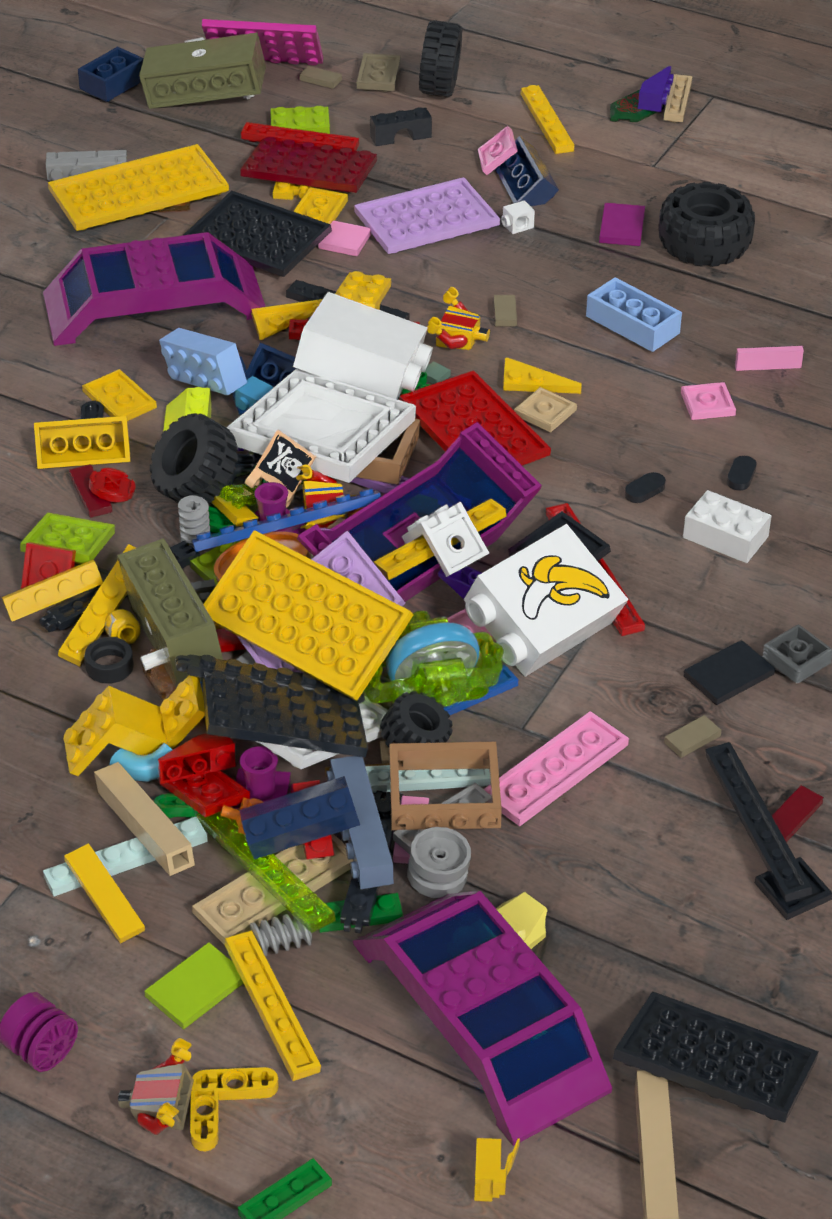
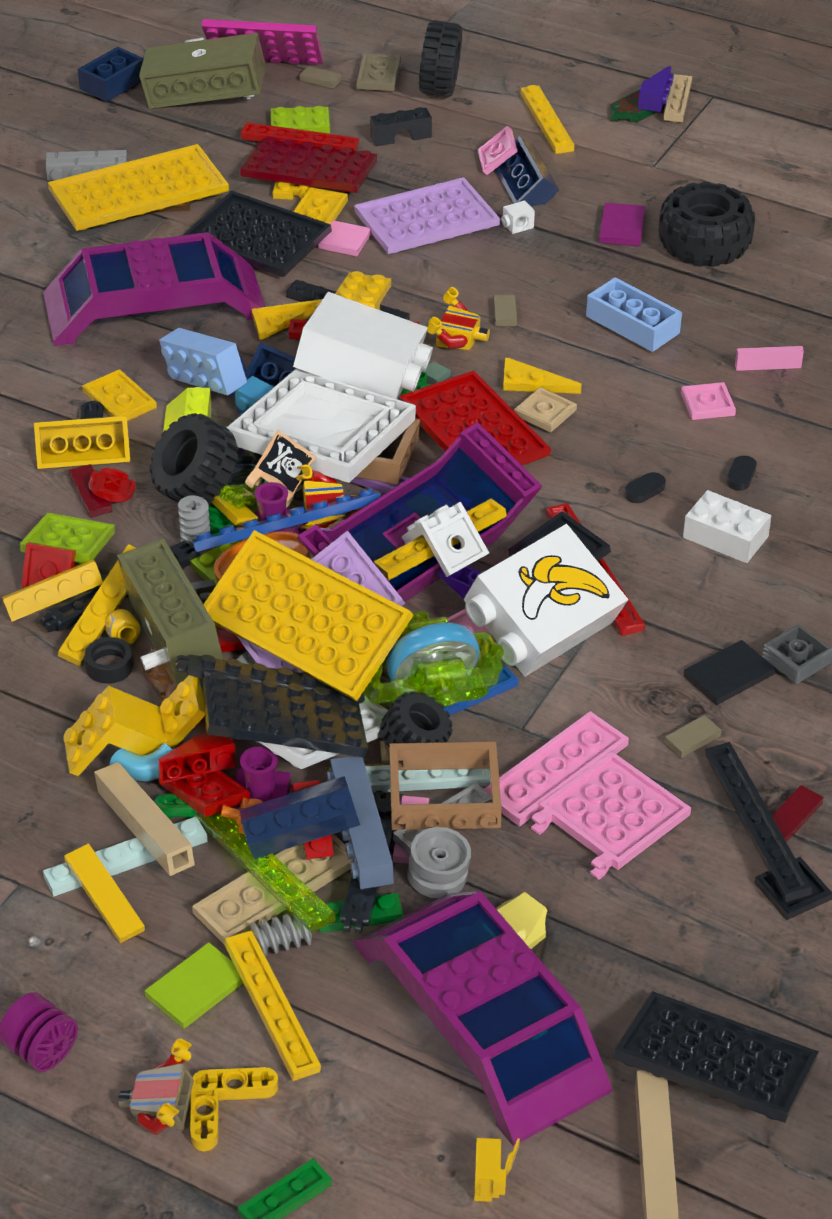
(612, 812): none -> bright pink plate

